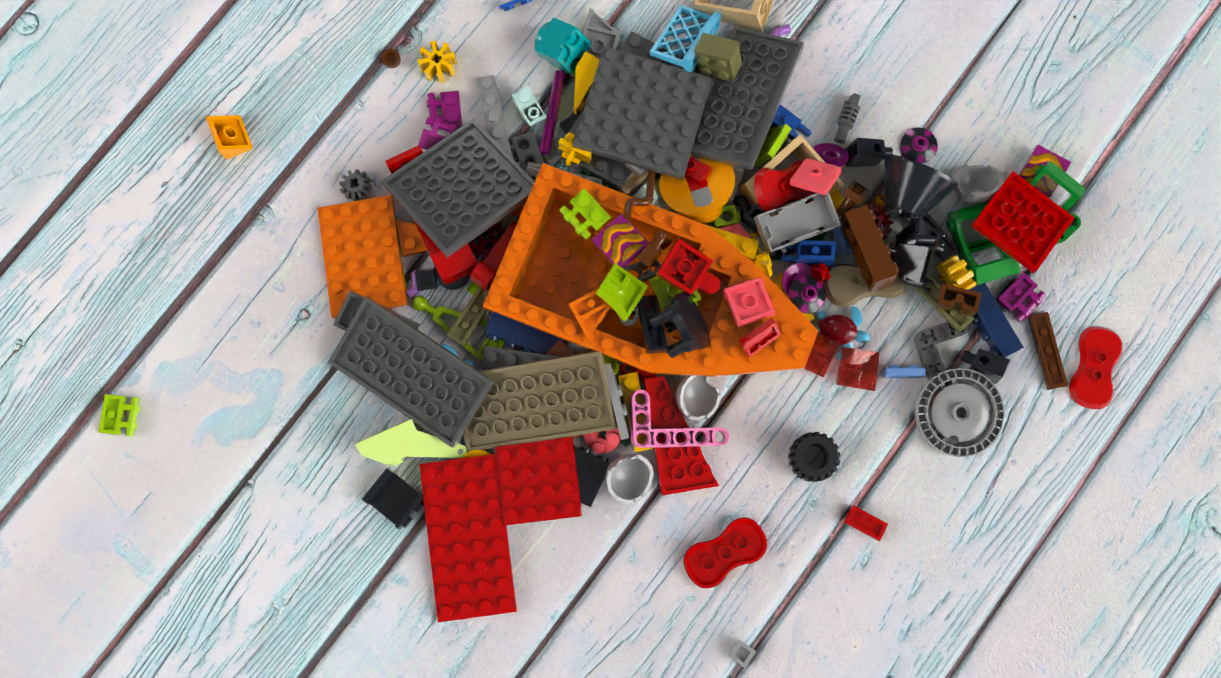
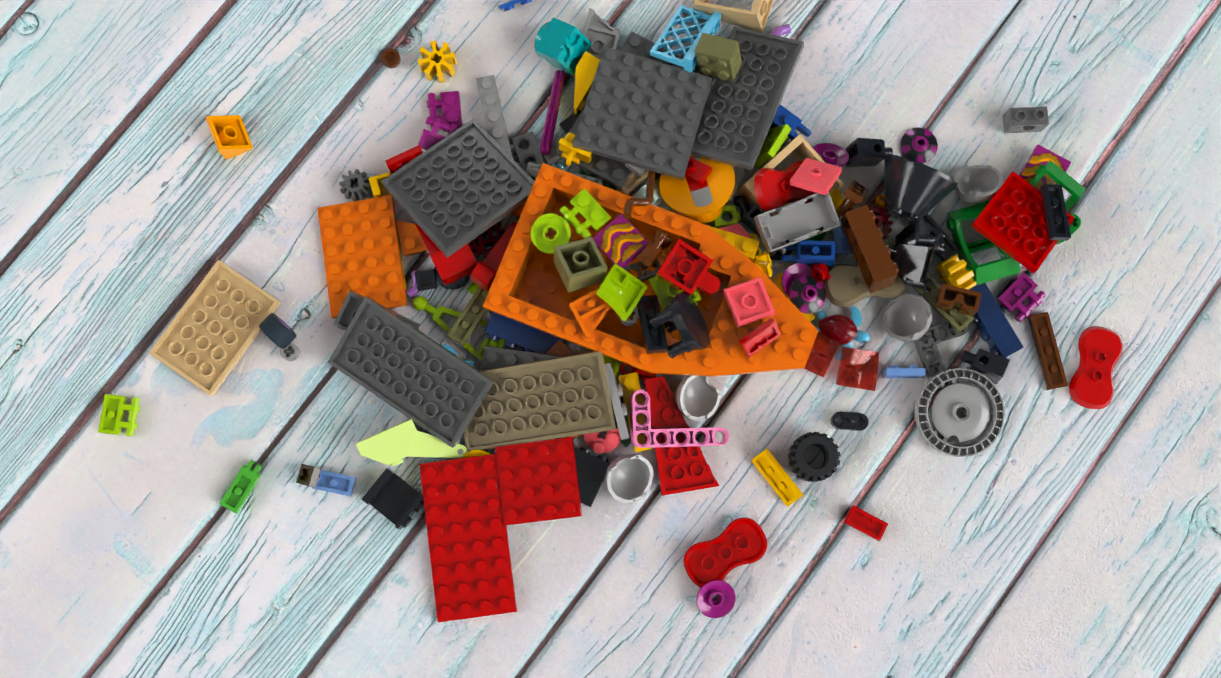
(214, 328): none -> tan plate
(241, 487): none -> bright green hinge
(277, 330): none -> black wheel
(293, 356): none -> light grey bush
(308, 475): none -> dark brown bracket
(335, 483): none -> medium blue plate
(376, 185): none -> yellow panel
(528, 107): light aqua slope -> none
(541, 227): none -> lime plate
(580, 264): none -> olive brick
(721, 604): none -> magenta dish
(742, 653): light grey plate -> none
(777, 477): none -> yellow plate
(847, 118): dark grey hinge -> none
(848, 425): none -> black beam
(907, 317): none -> light grey cylinder
(1025, 119): none -> flat silver brick
(1055, 212): none -> black plate

